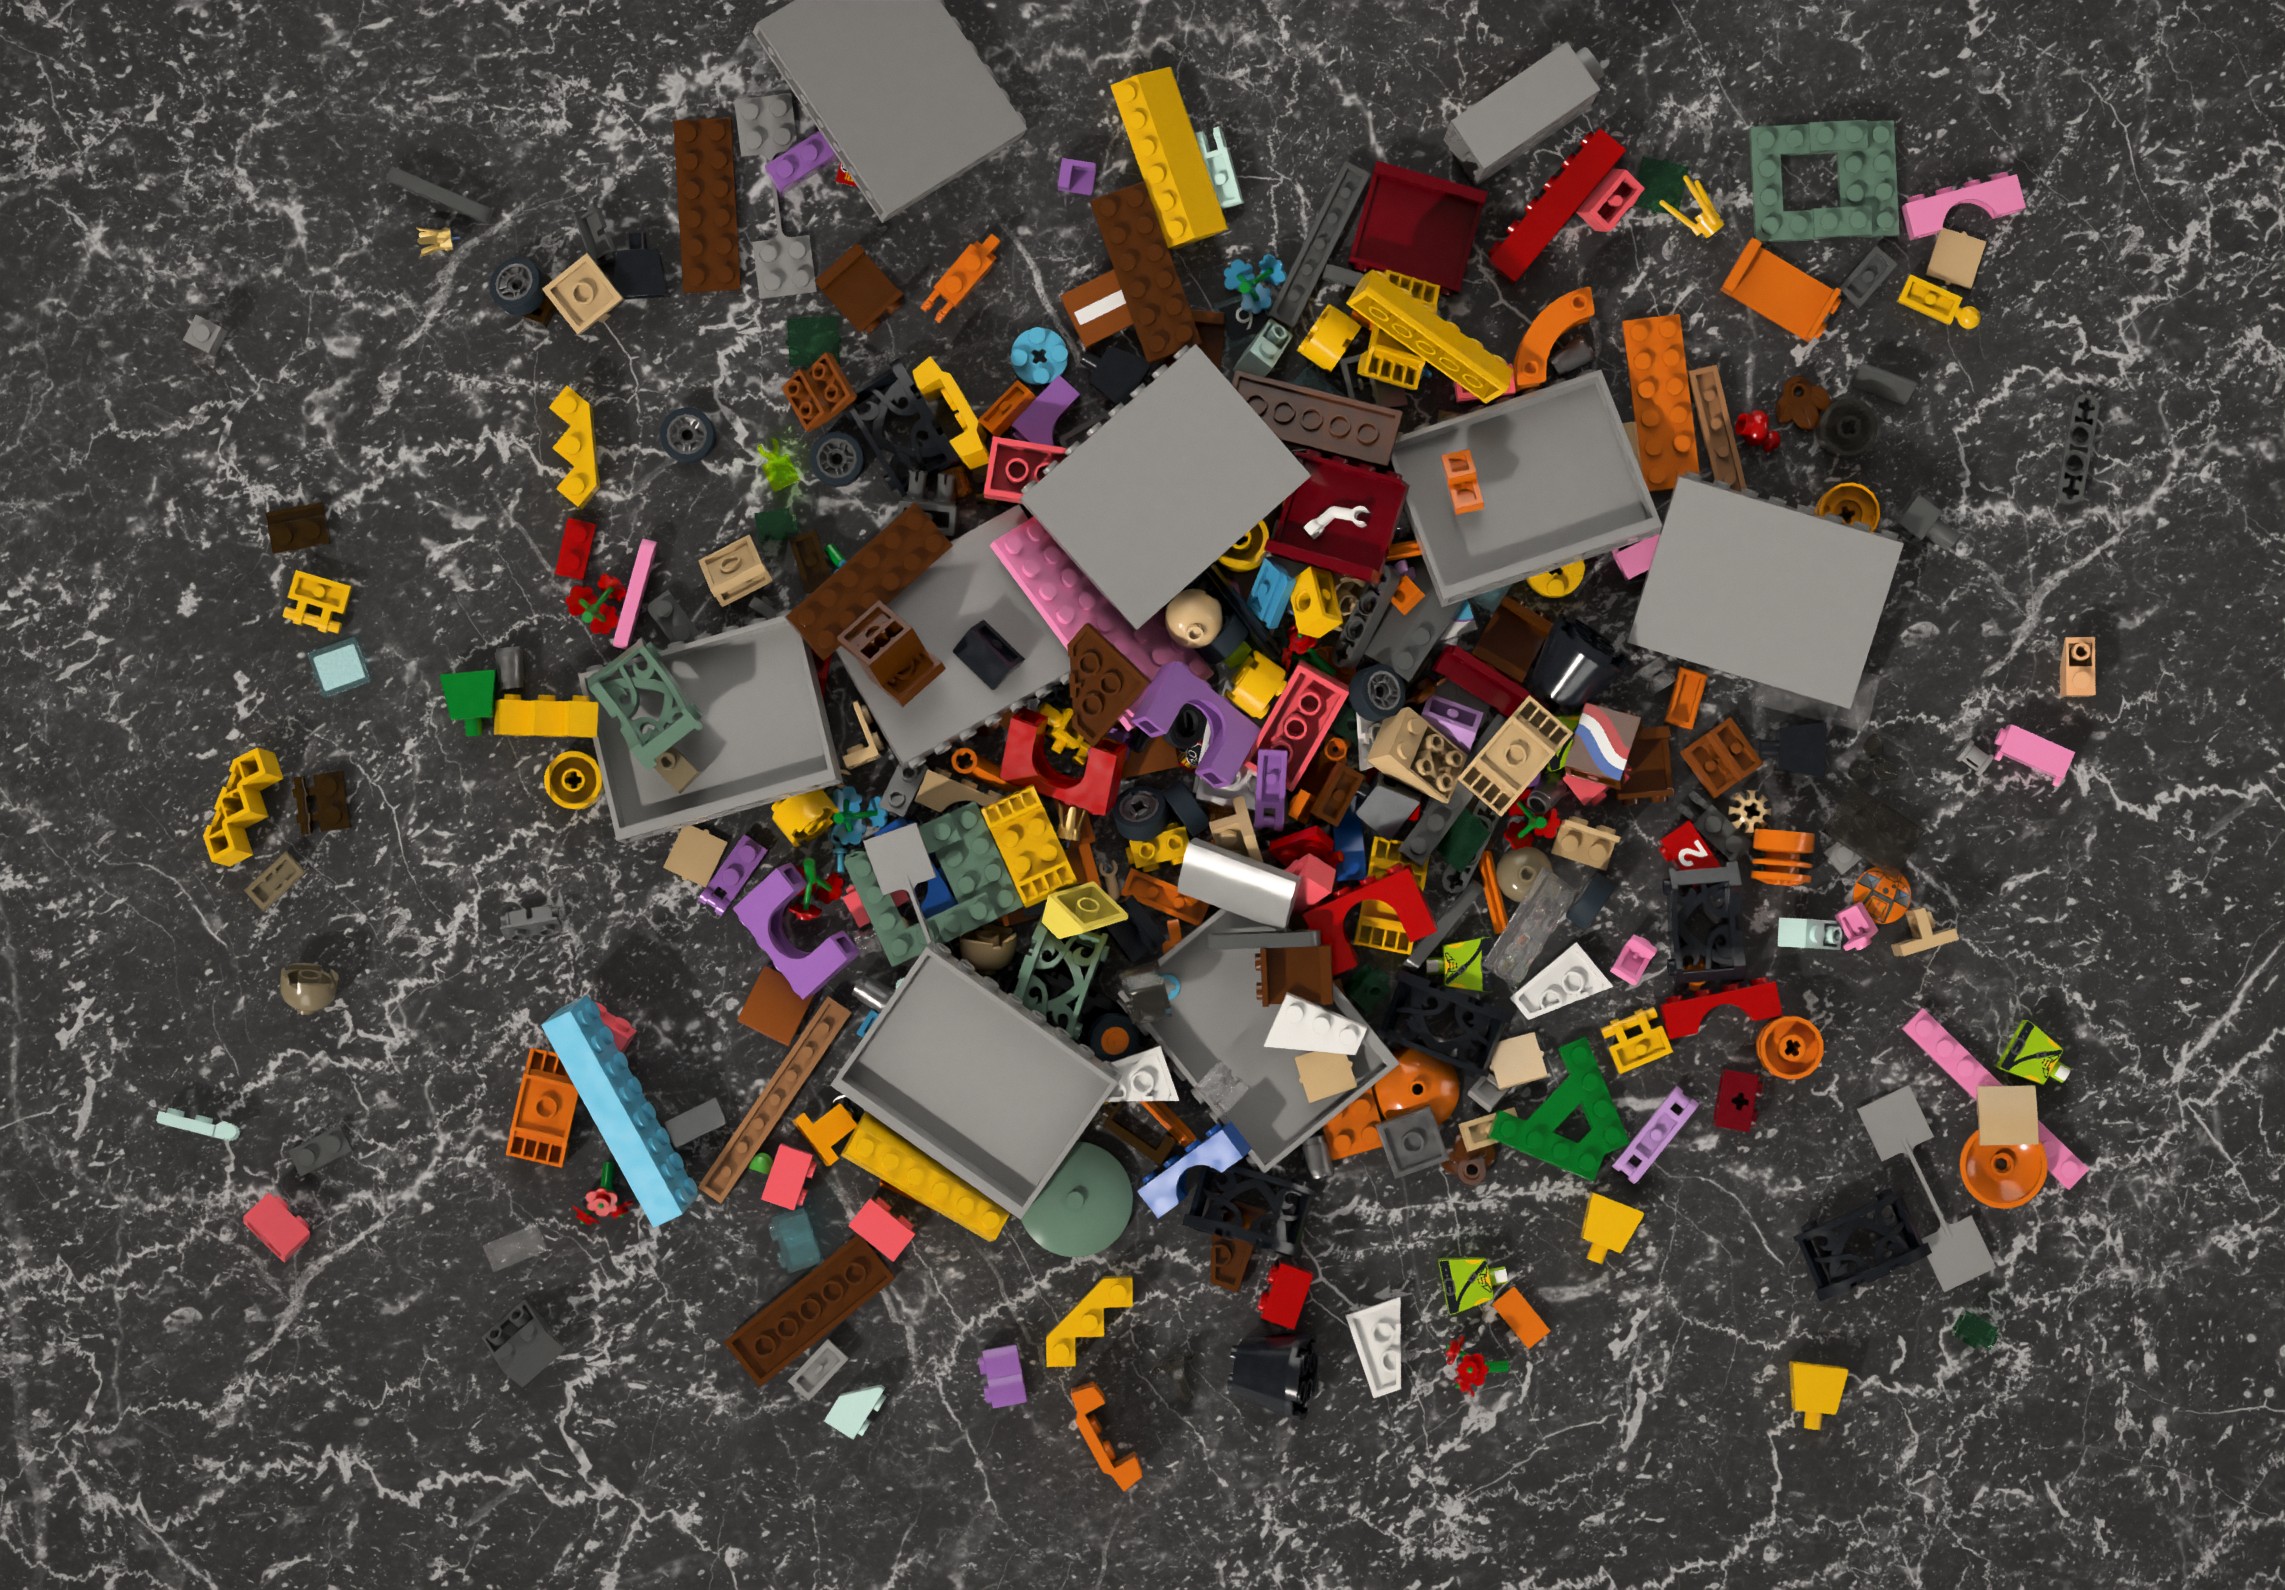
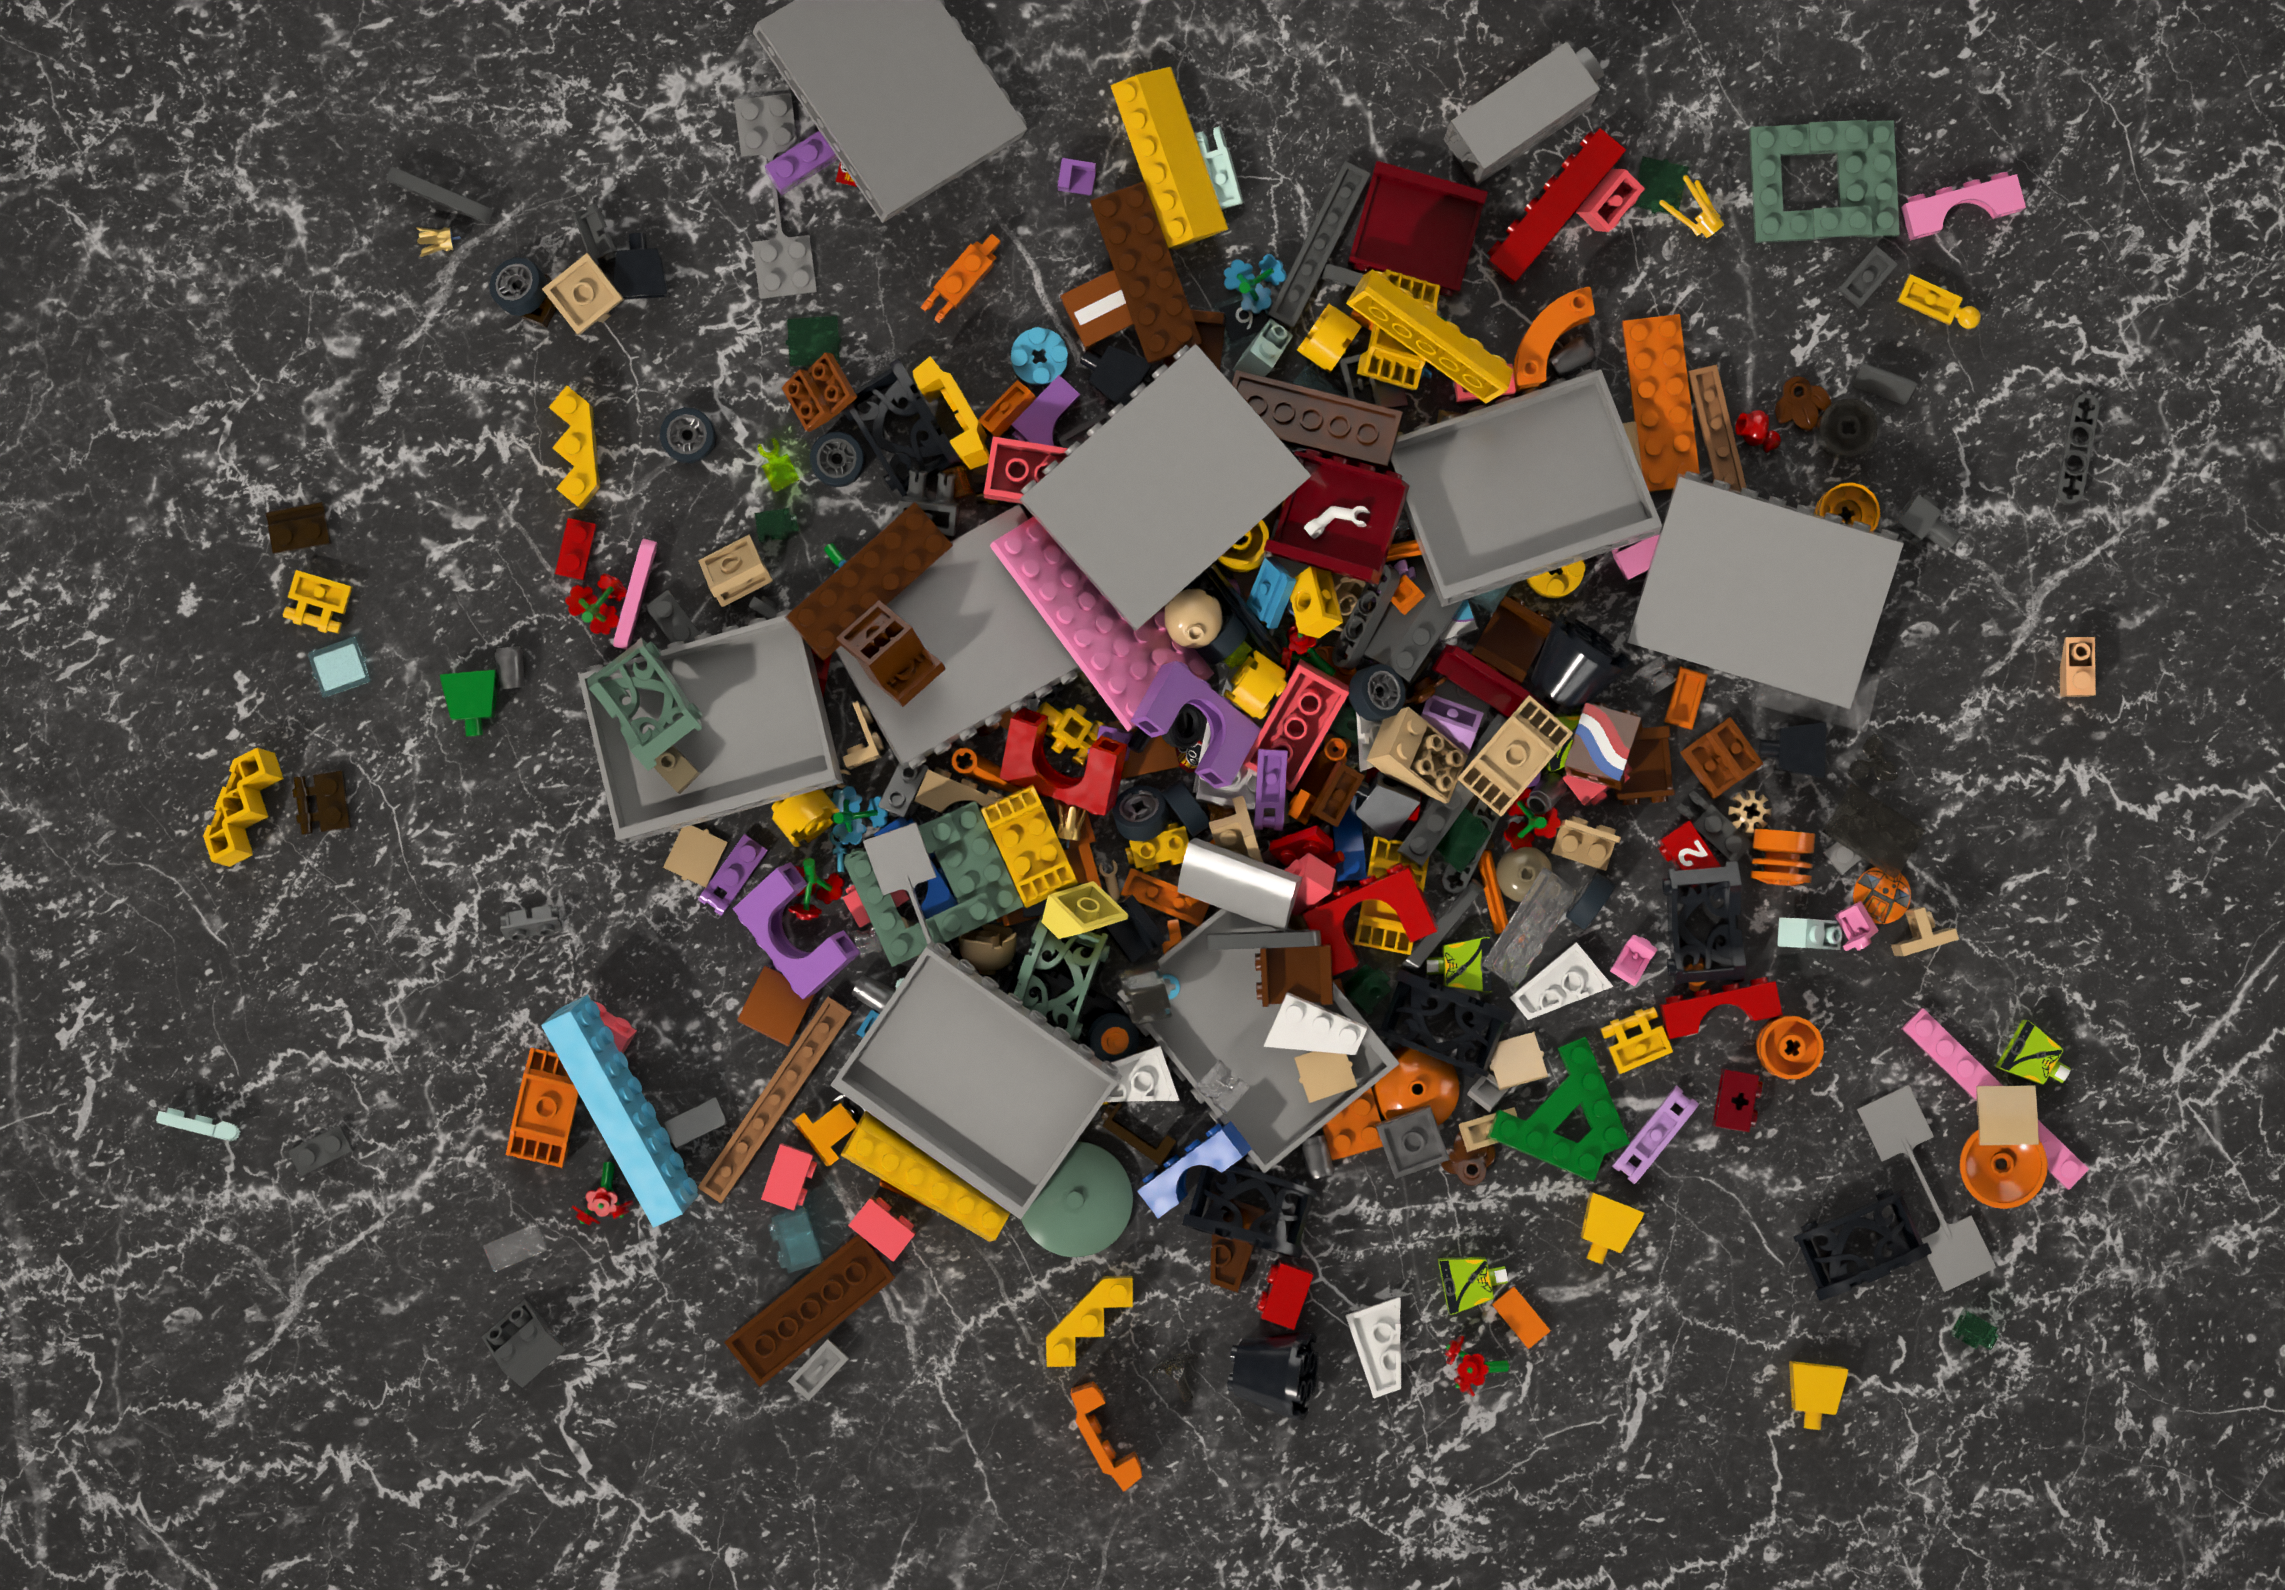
(205, 335): light grey brick -> none
(275, 881): dark tan plate -> none
(277, 1226): coral brick -> none
(307, 987): dark tan cylinder -> none
(546, 717): yellow brick -> none
(557, 780): yellow brick -> none
(707, 205): reddish brown plate -> none
(762, 1163): bright green hinge -> none
(810, 560): dark brown plate -> none
(852, 1409): light aqua slope -> none
(860, 290): reddish brown panel -> none
(987, 654): black panel -> none
(1004, 1376): medium lavender brick -> none
(1100, 684): reddish brown plate -> none
(1170, 1121): orange axle -> none
(1462, 481): orange slope -> none
(1781, 292): orange panel -> none
(1955, 258): tan piece -> none
(1974, 757): light grey bush -> none
(2033, 752): bright pink brick -> none

